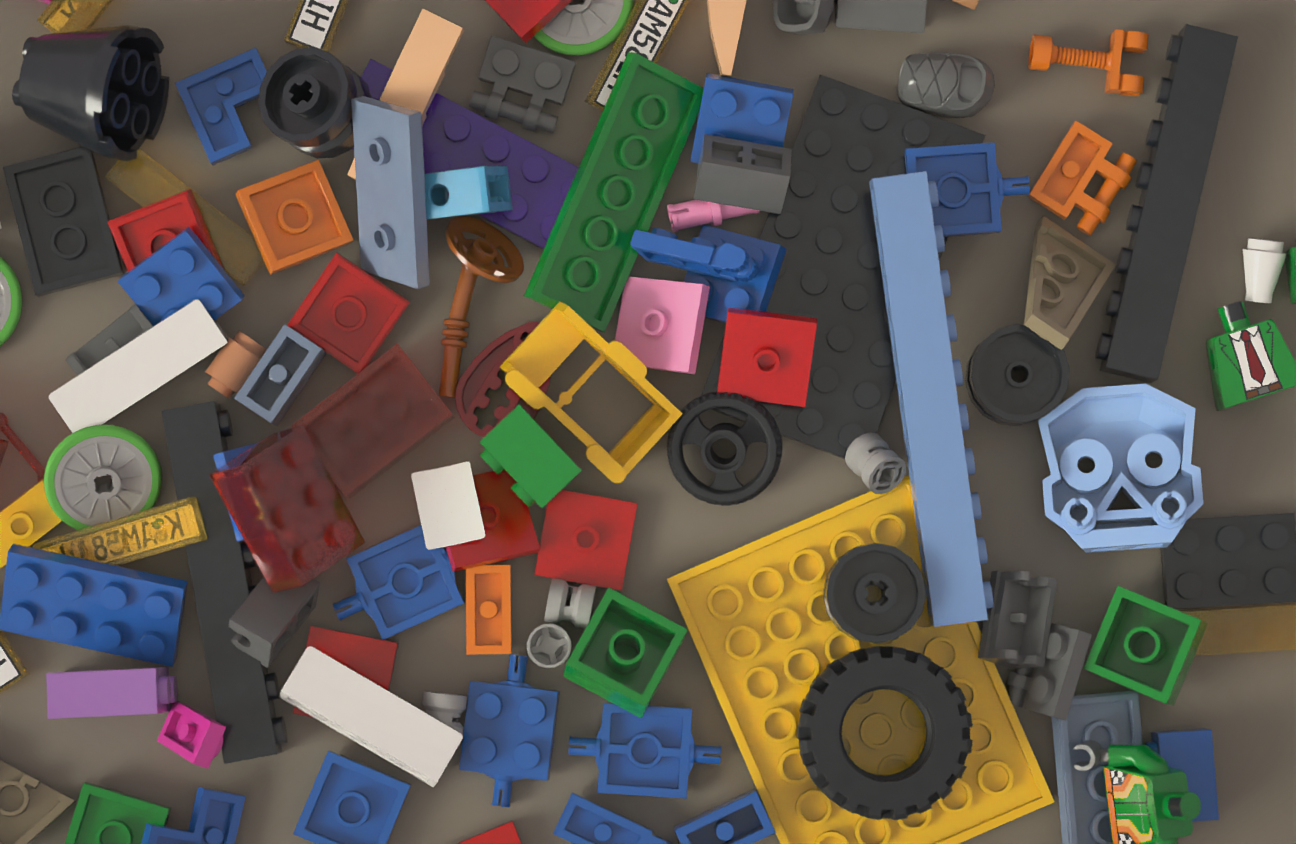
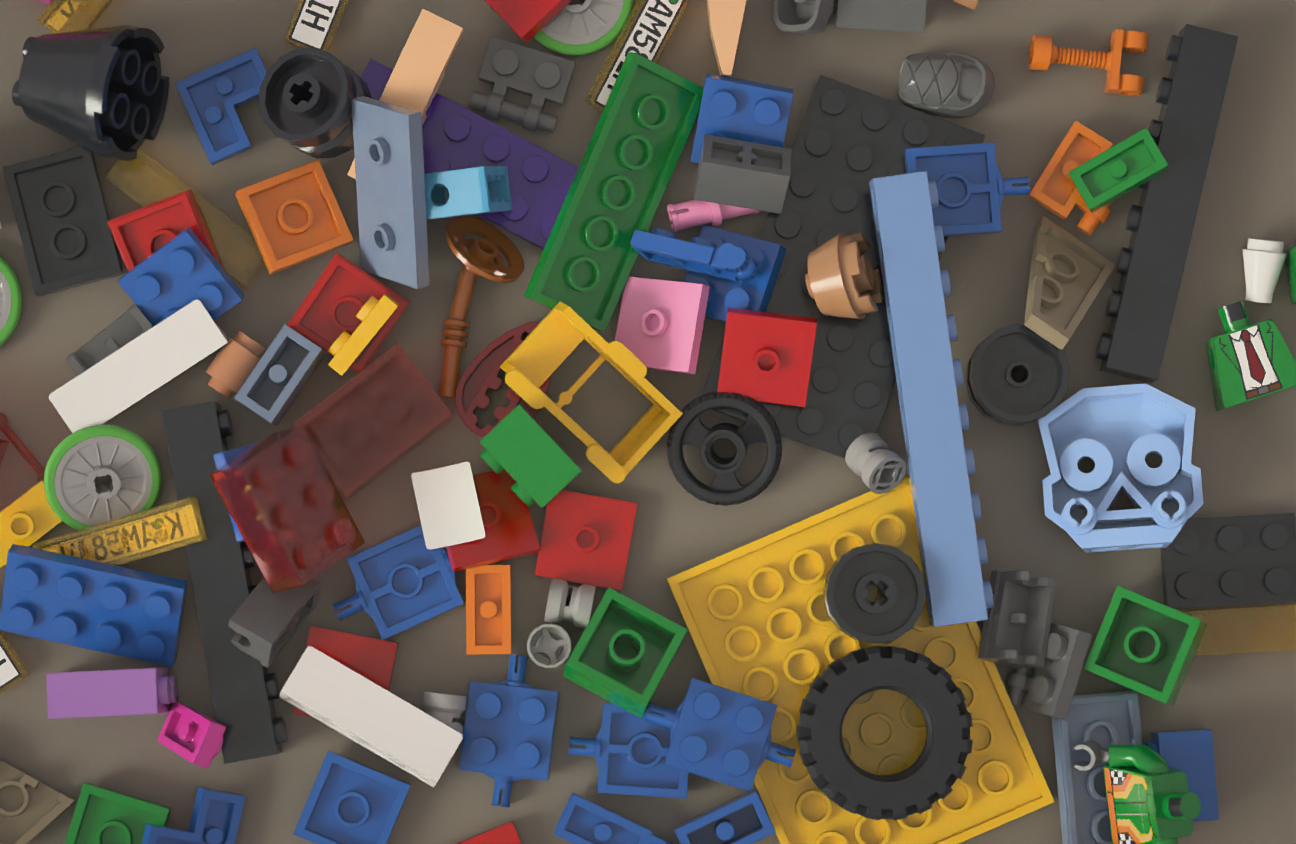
(348, 346): none -> yellow plate
(720, 735): none -> blue plate
(843, 277): none -> medium nougat cone
(1119, 170): none -> green plate

